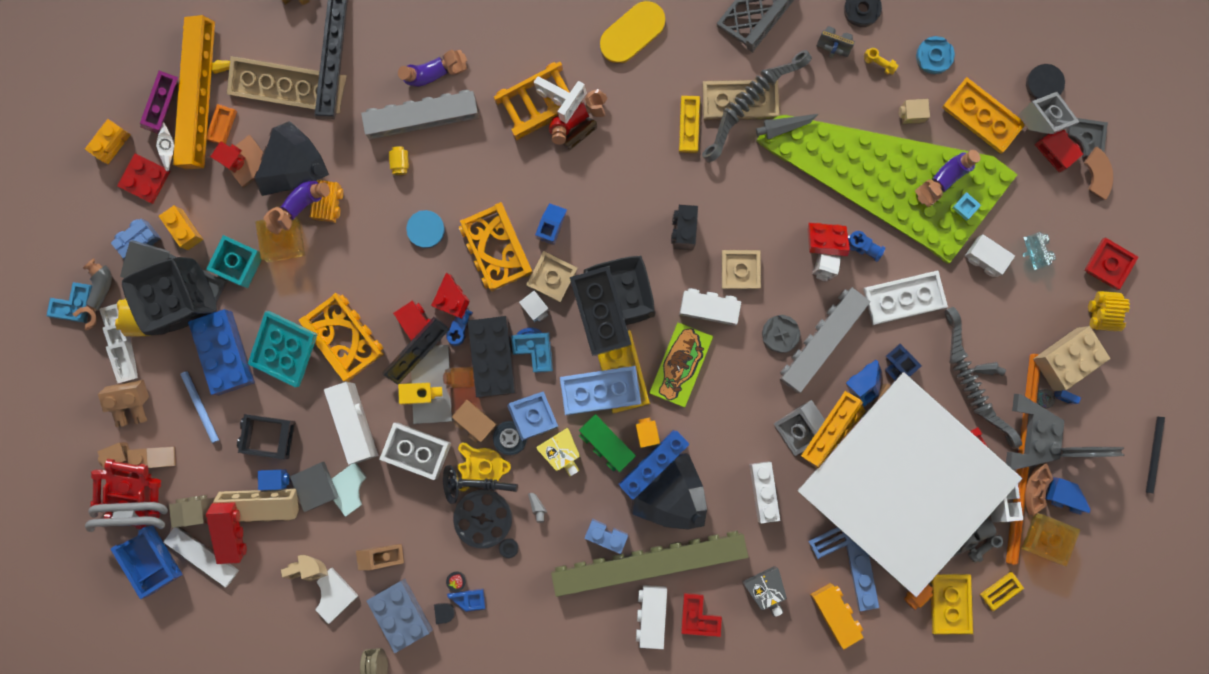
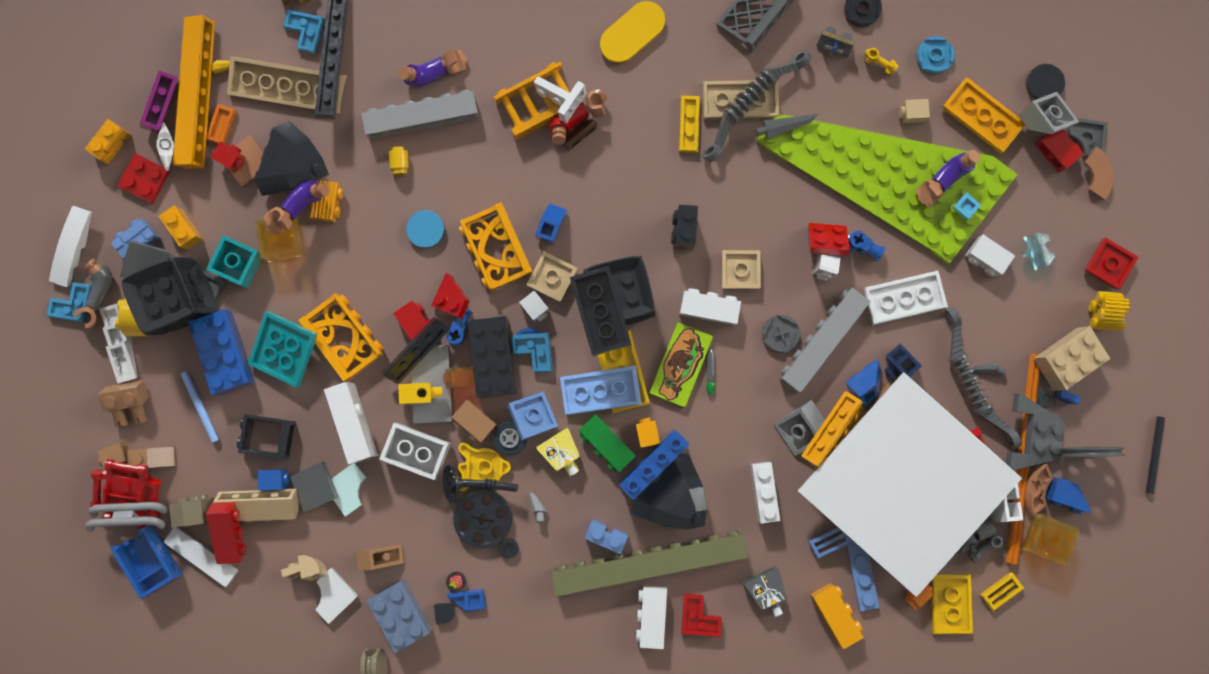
(69, 246): none -> white slope
(309, 27): none -> dark azure tile
(710, 372): none -> dark grey piece

